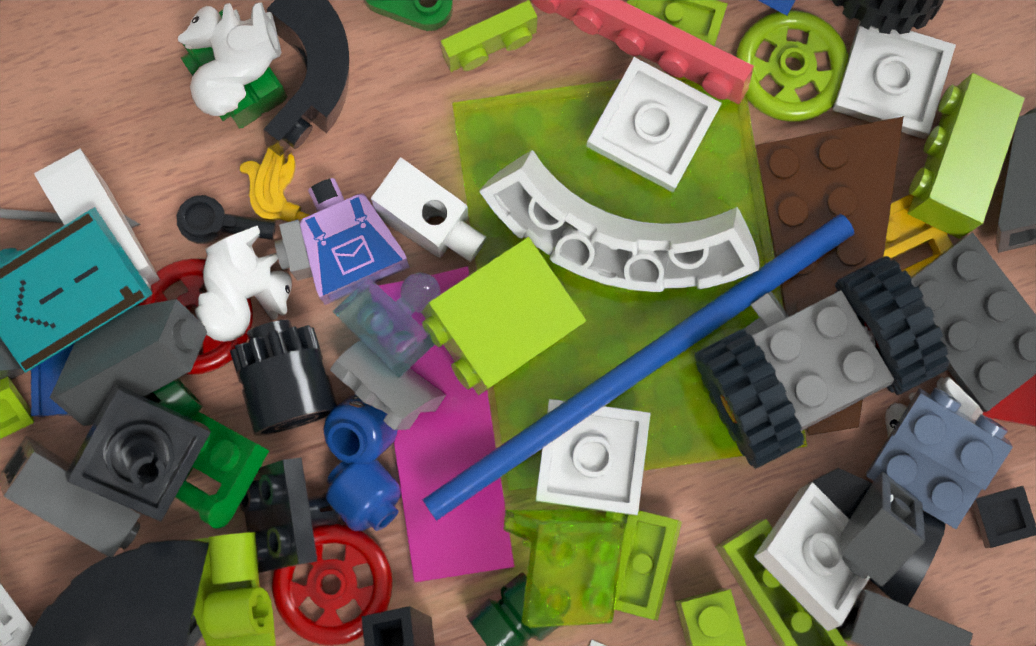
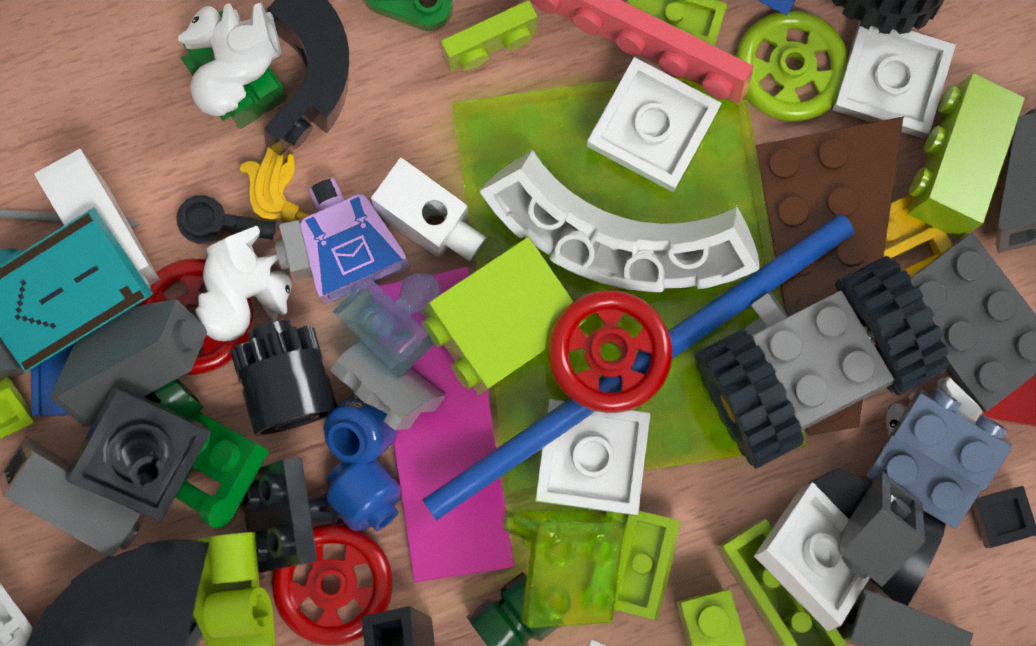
(584, 386): none -> red plate

